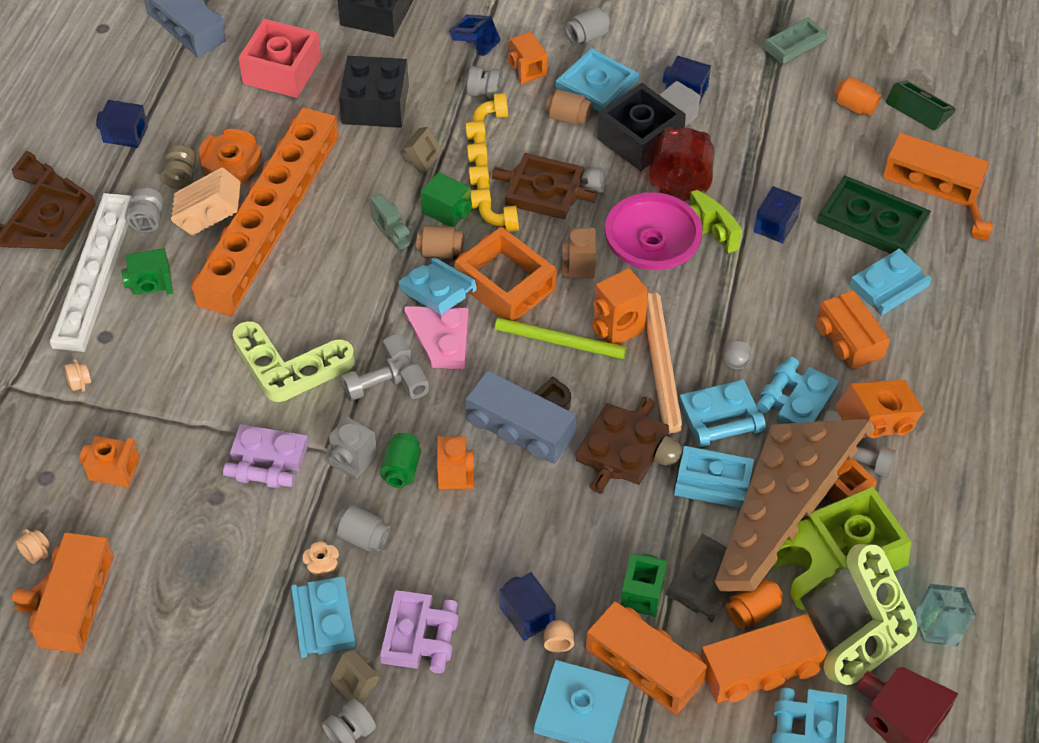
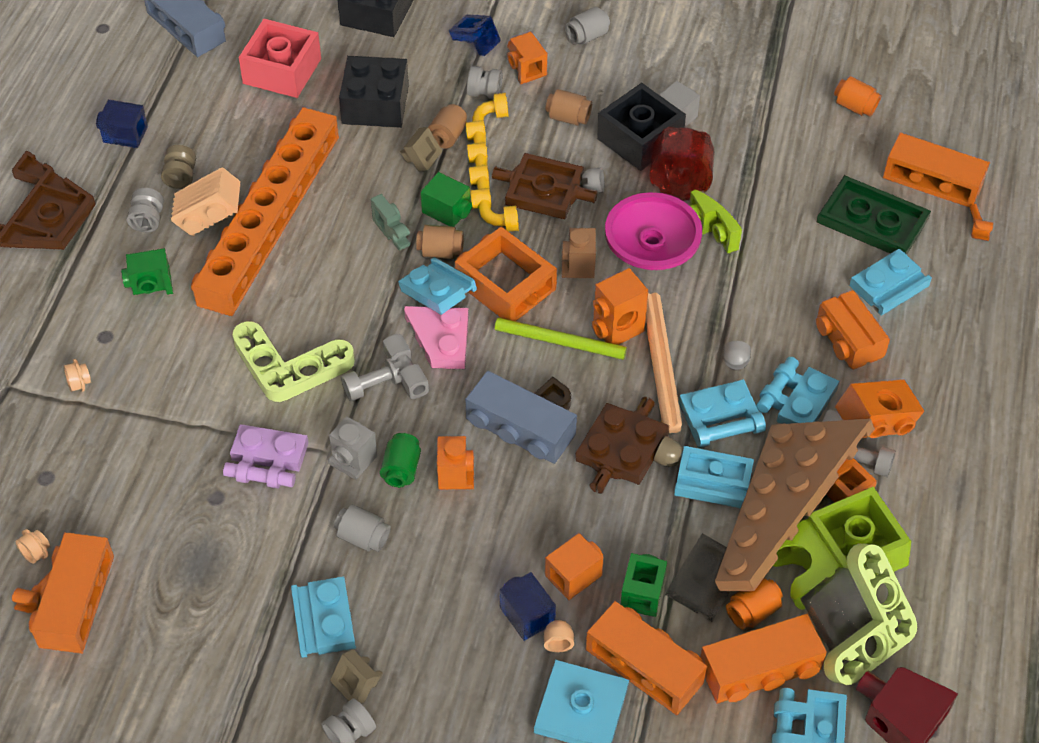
(92, 274): white tile -> none
(110, 460): orange brick -> none
(237, 141): orange plate -> none
(322, 566): light nougat plate -> none
(407, 629): lavender plate -> none
(448, 125): none -> medium nougat brick
(574, 566): none -> orange brick
(598, 79): medium azure plate -> none
(689, 73): clear blue brick -> none
(777, 214): clear blue brick -> none
(795, 40): sand green plate -> none
(919, 104): dark green slope -> none
(944, 615): clear light blue brick -> none

